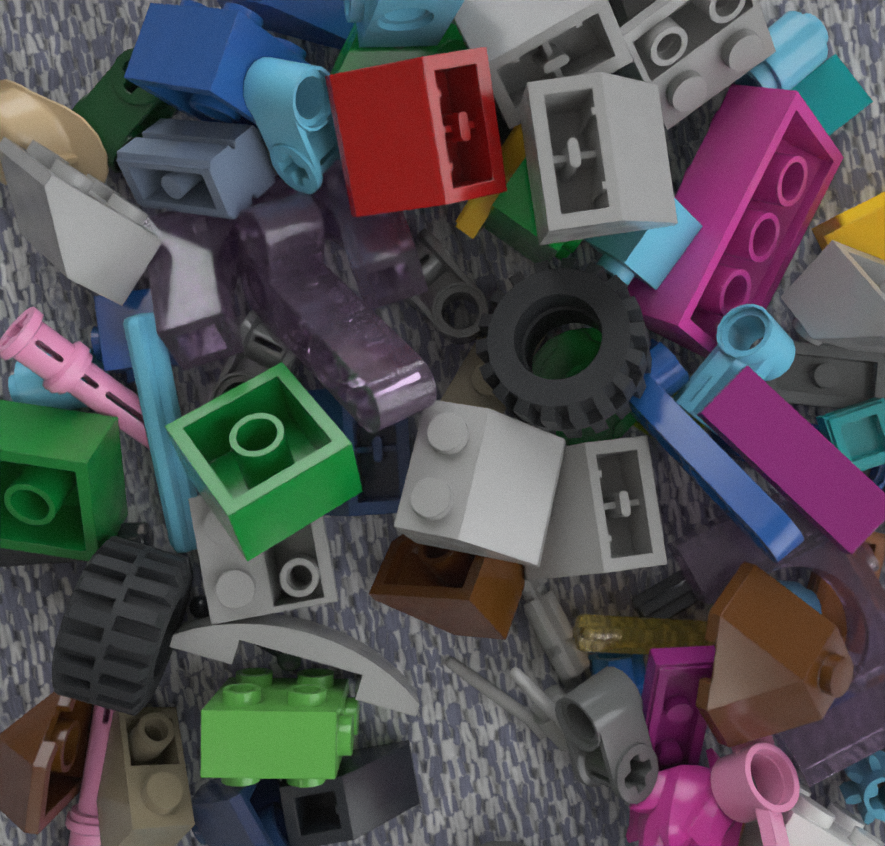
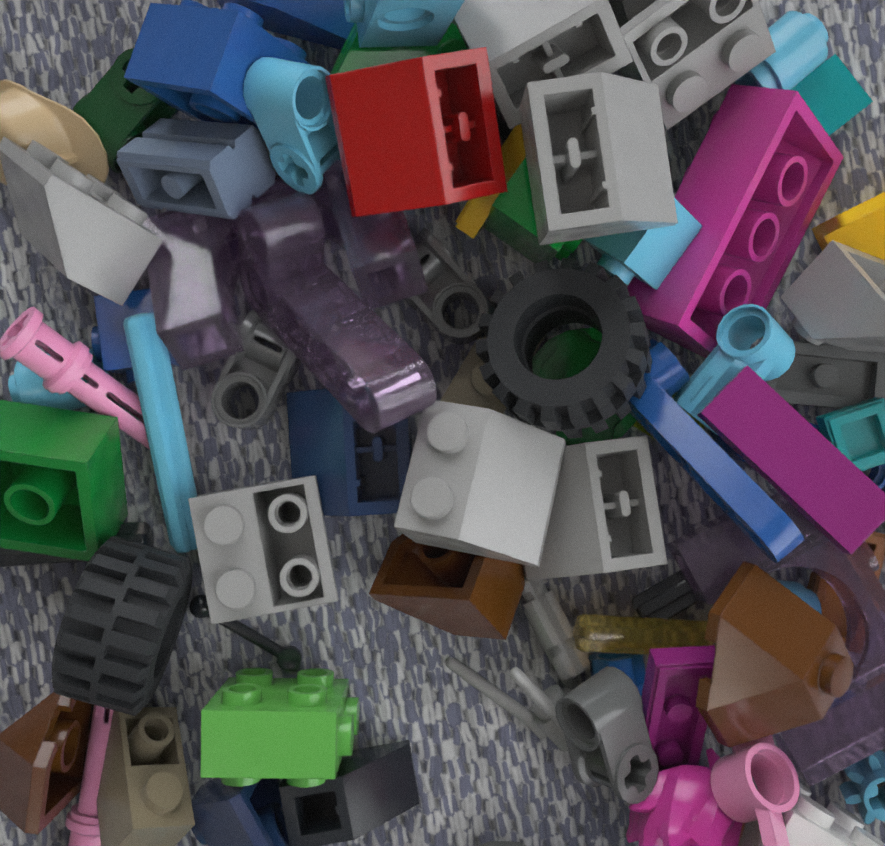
(266, 459): green brick -> none
(377, 678): light grey slope -> none

